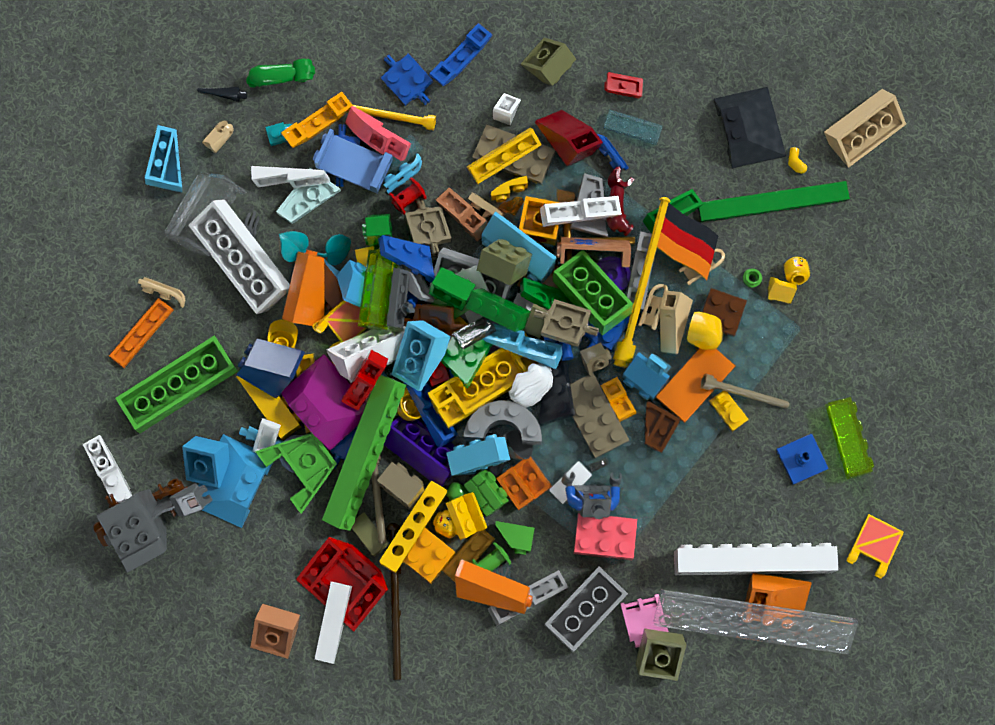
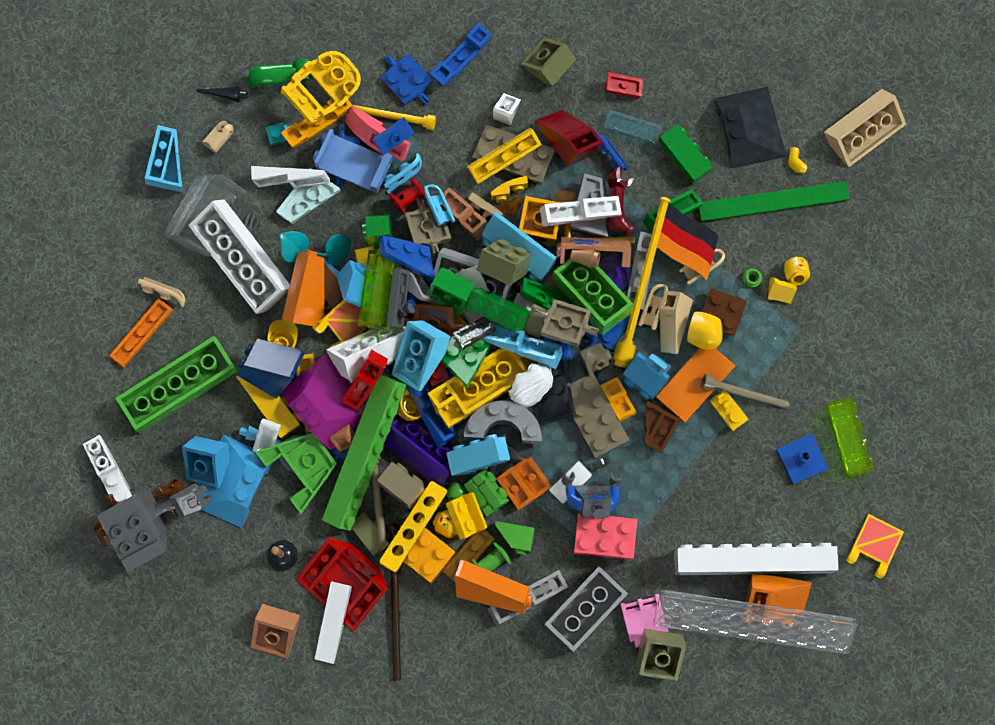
(282, 555): none -> black piece
(334, 74): none -> yellow slope
(343, 438): none -> nougat slope
(393, 136): none -> blue plate
(435, 204): none -> medium azure piece
(586, 257): none -> medium nougat cone
(685, 154): none -> green brick

